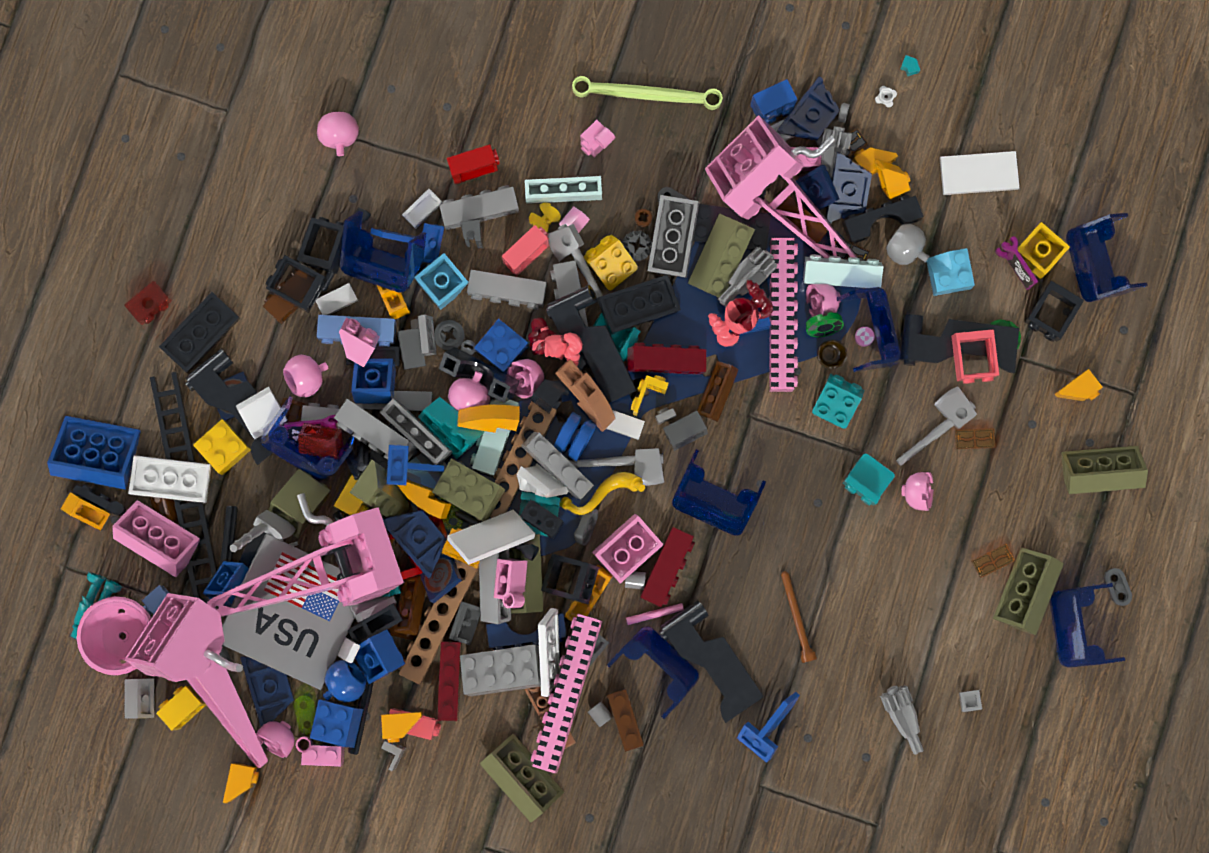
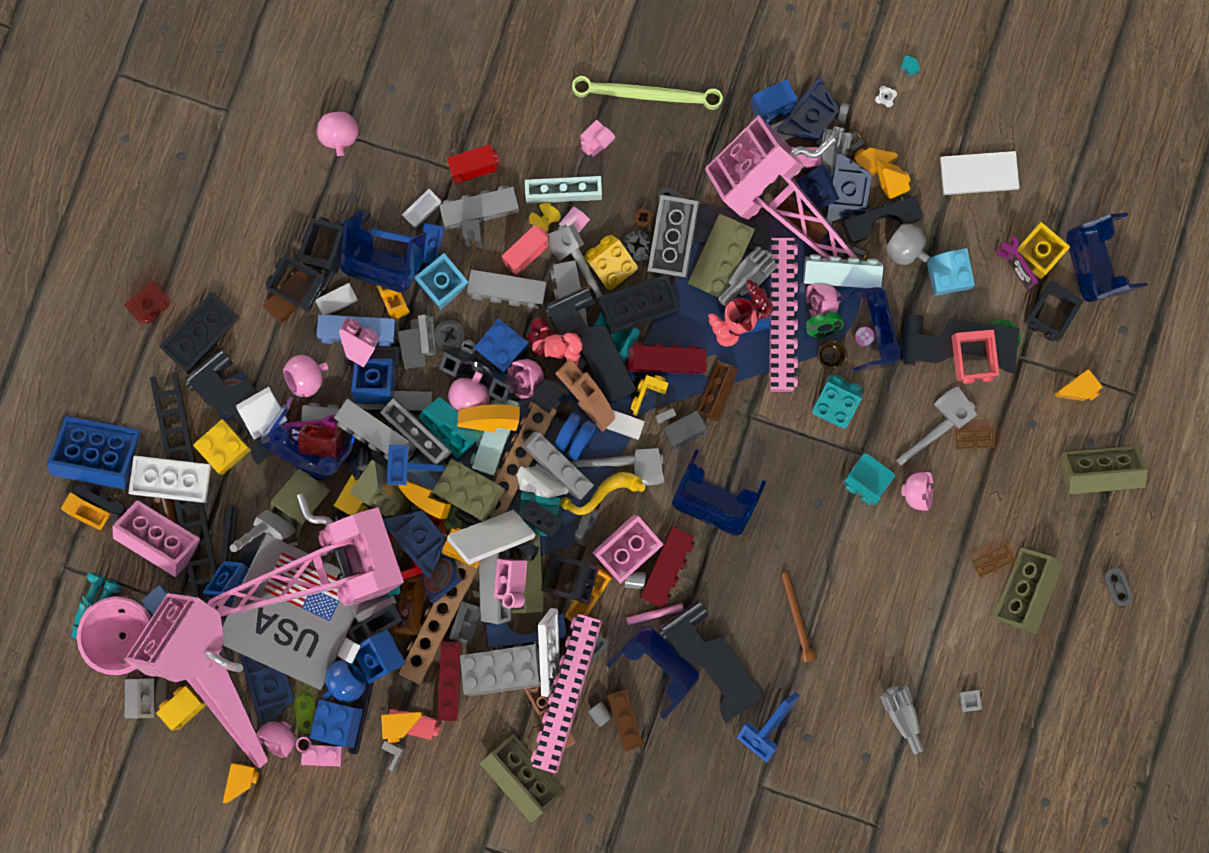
(1070, 630): clear blue windscreen -> none

